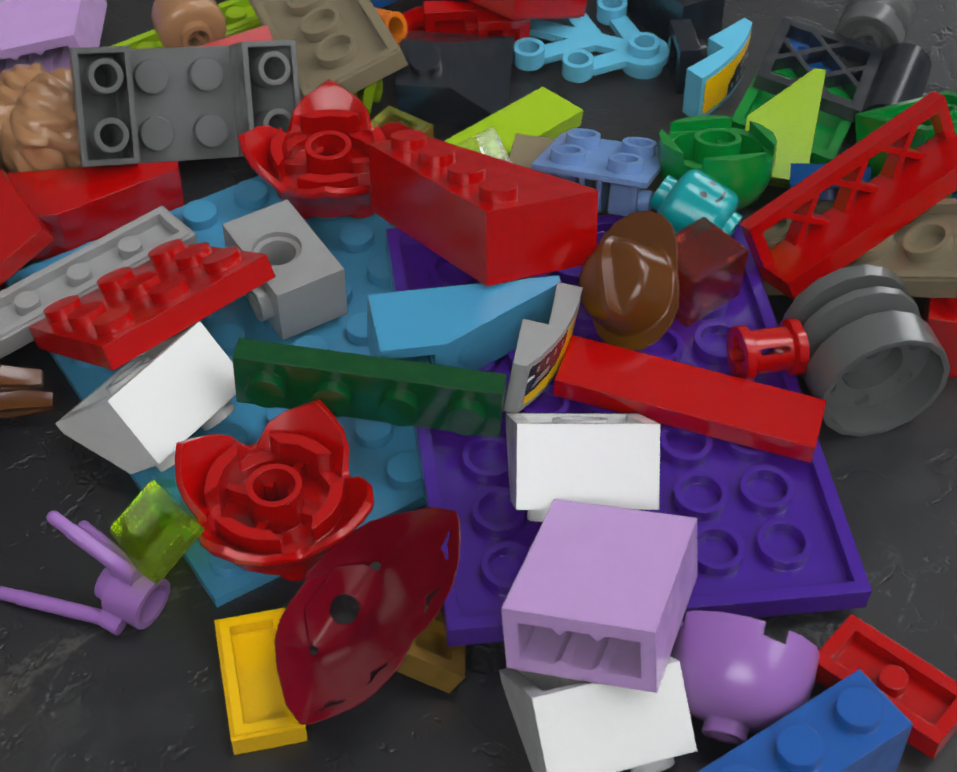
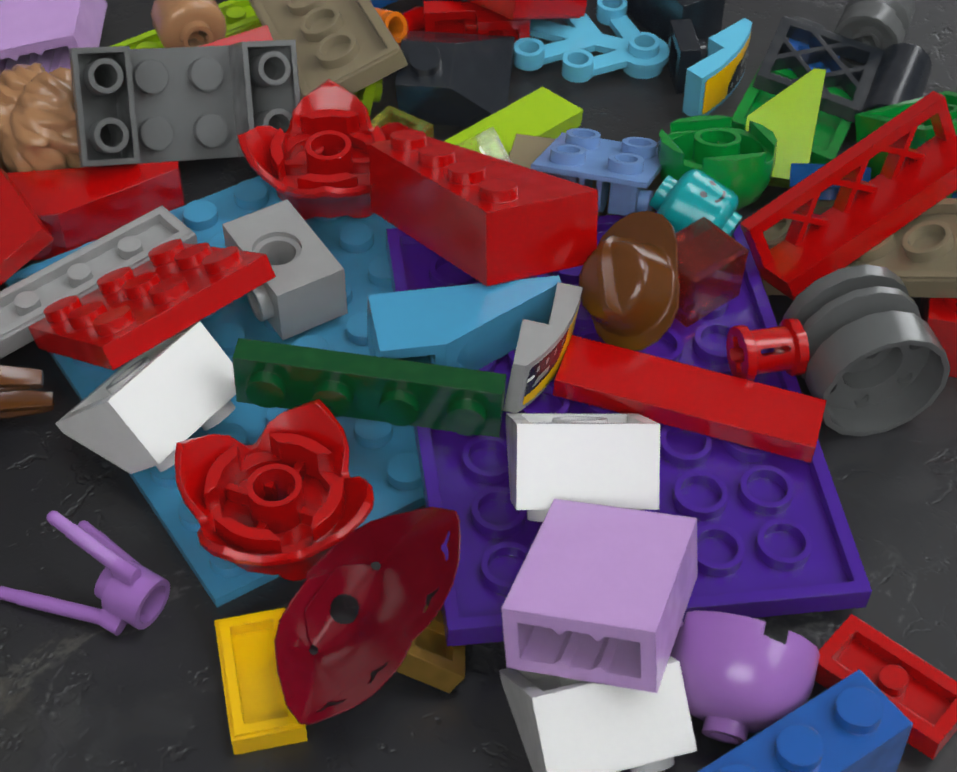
(155, 531): clear neon green tile -> none

